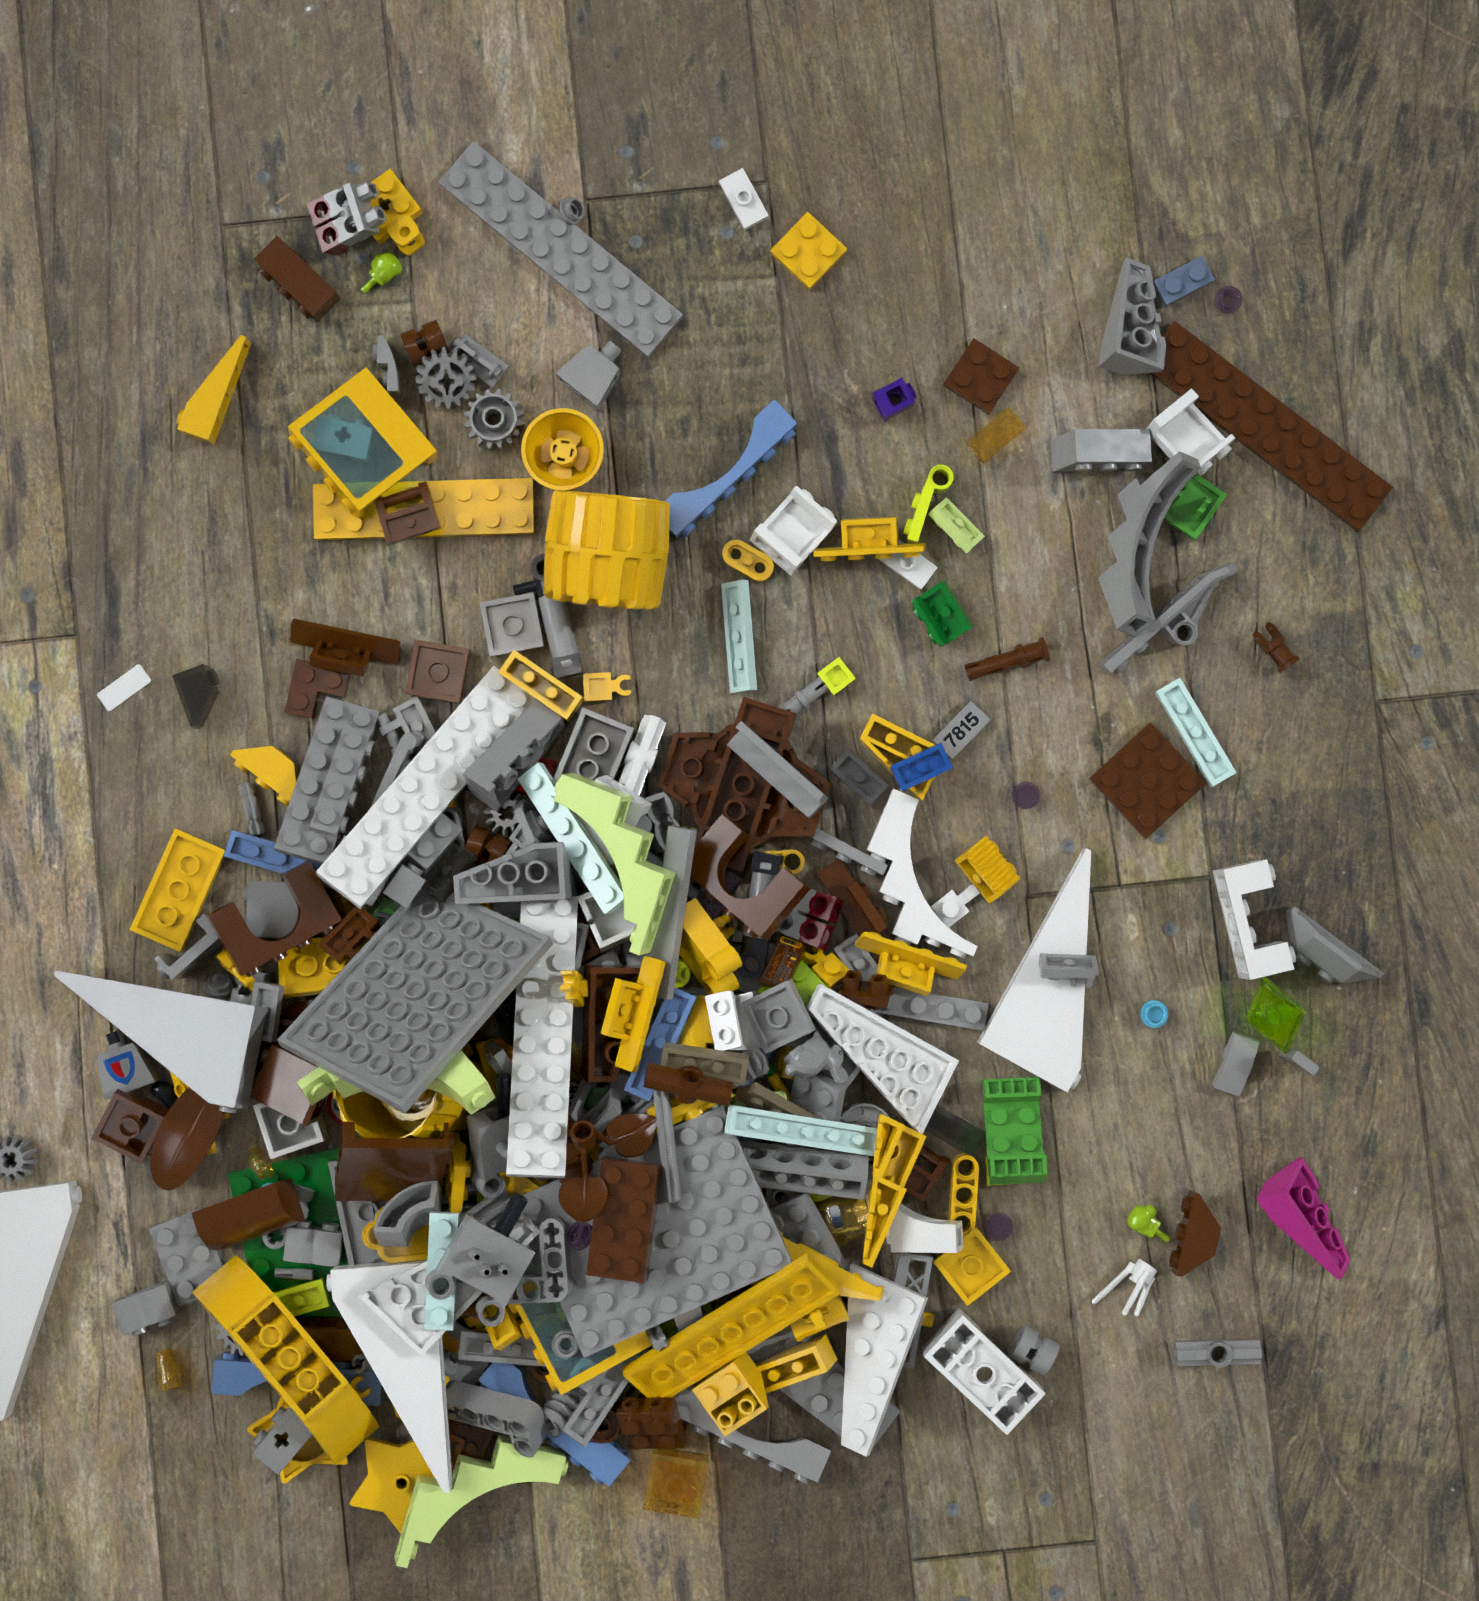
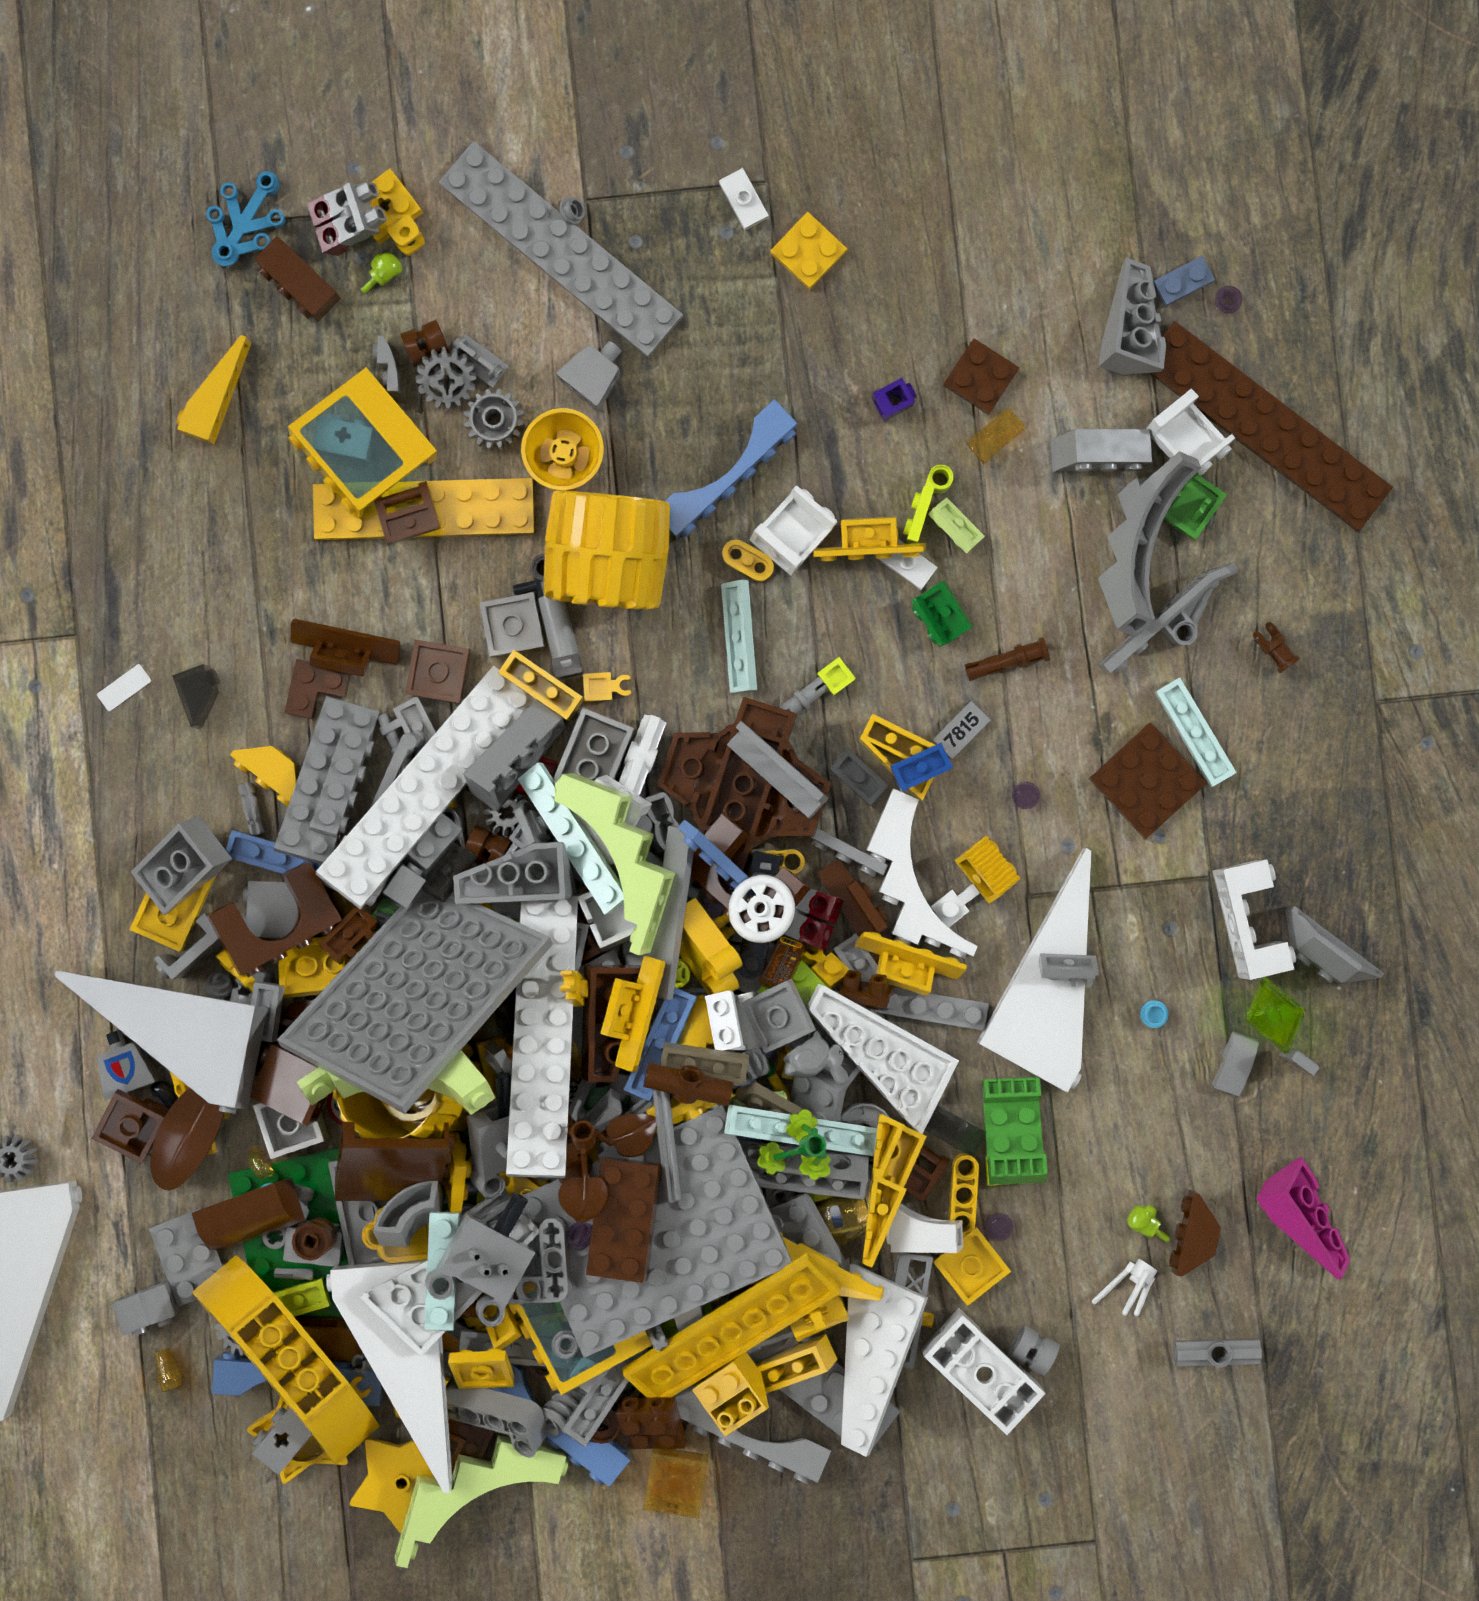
(181, 864): none -> light grey slope
(243, 222): none -> dark azure plant
(314, 1238): none -> reddish brown wheel
(481, 1369): none -> yellow plate
(712, 855): none -> medium blue plate
(777, 926): none -> white plate
(811, 1146): none -> lime plant

